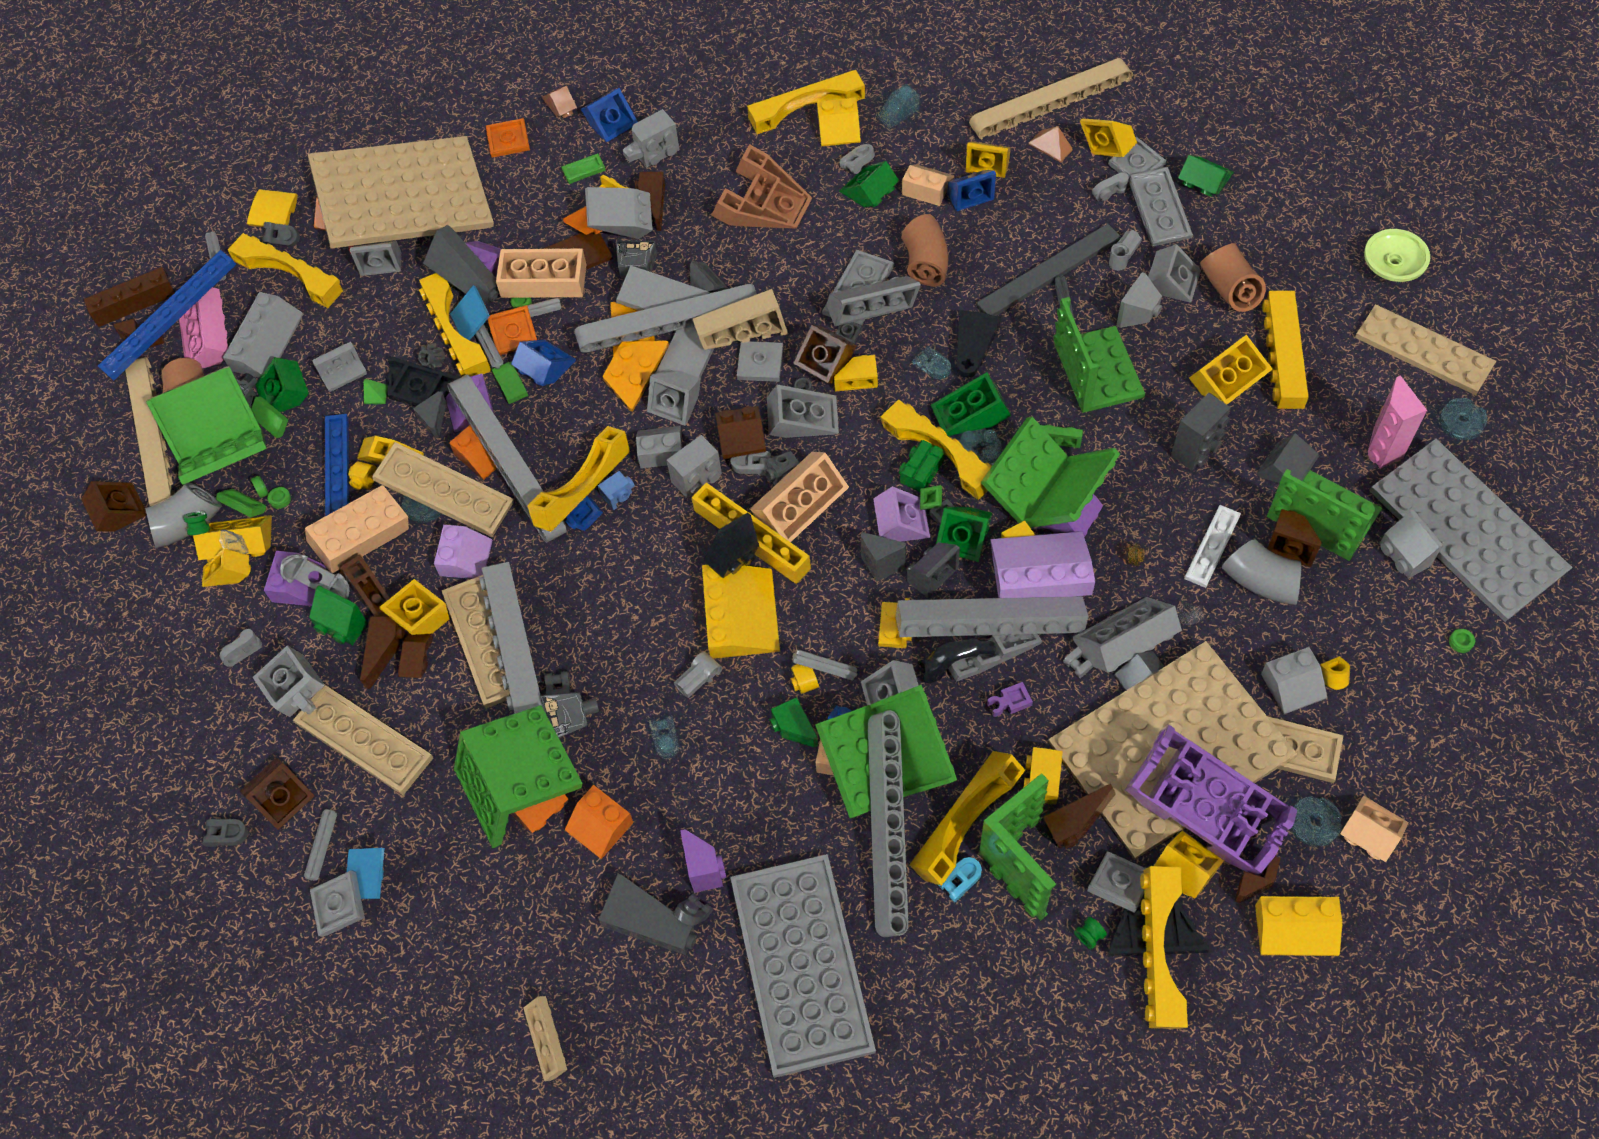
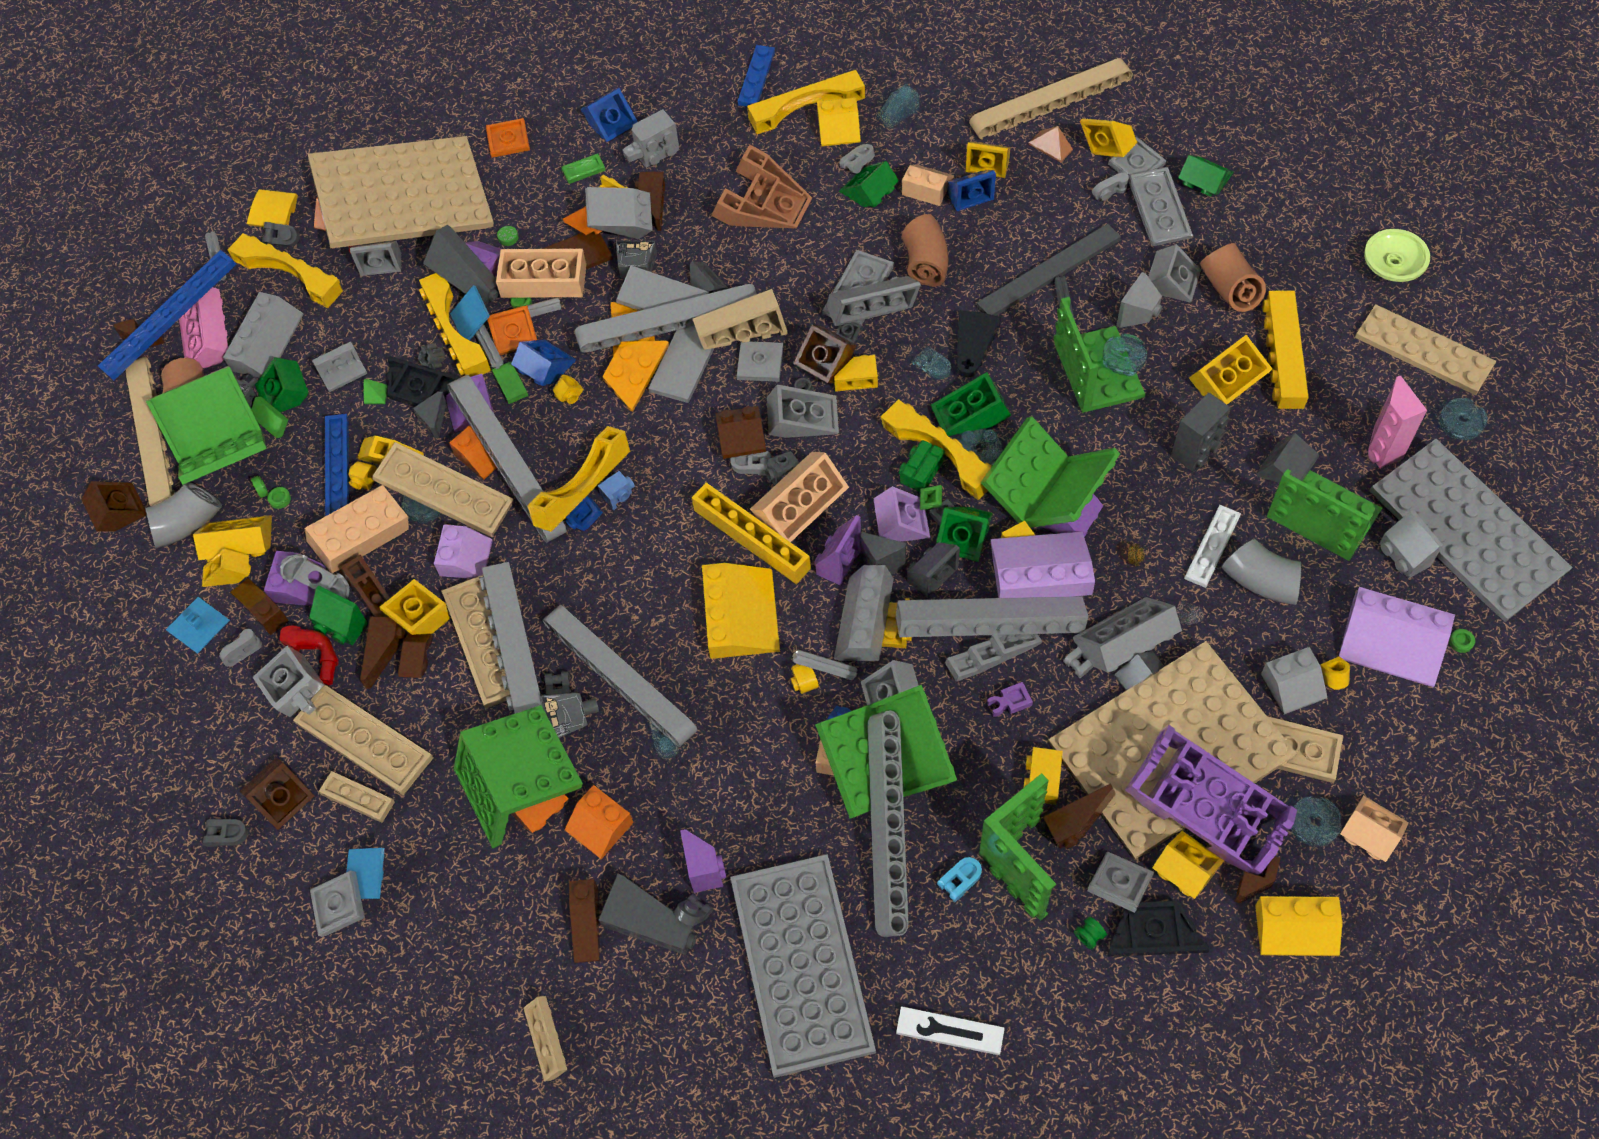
(129, 296): reddish brown slope -> none
(196, 523): green wheel -> none
(197, 625): none -> dark azure piece
(233, 541): clear slope -> none
(241, 502): bright green tile -> none
(259, 606): none -> reddish brown slope
(310, 639): none -> red piece
(320, 845): light grey axle -> none
(356, 796): none -> tan plate
(507, 235): none -> bright green tile
(560, 102): nougat slope -> none
(567, 389): none -> yellow plate
(584, 920): none -> reddish brown slope
(620, 676): none -> light grey beam
(658, 445): light grey slope -> none
(673, 395): light grey slope -> none
(694, 466): light grey brick -> none
(701, 671): light grey piece -> none
(733, 546): black slope -> none
(756, 75): none -> blue plate
(793, 723): green slope -> none
(840, 552): none -> medium lavender slope
(864, 614): none -> light grey slope
(940, 852): yellow arch -> none
(949, 653): black piece -> none
(950, 1030): none -> white tile
(1065, 436): bright green plate -> none
(1123, 250): light grey piece -> none
(1124, 365): none -> clear light blue plate
(1165, 1002): yellow arch -> none
(1294, 538): reddish brown slope -> none
(1396, 636): none -> lavender slope

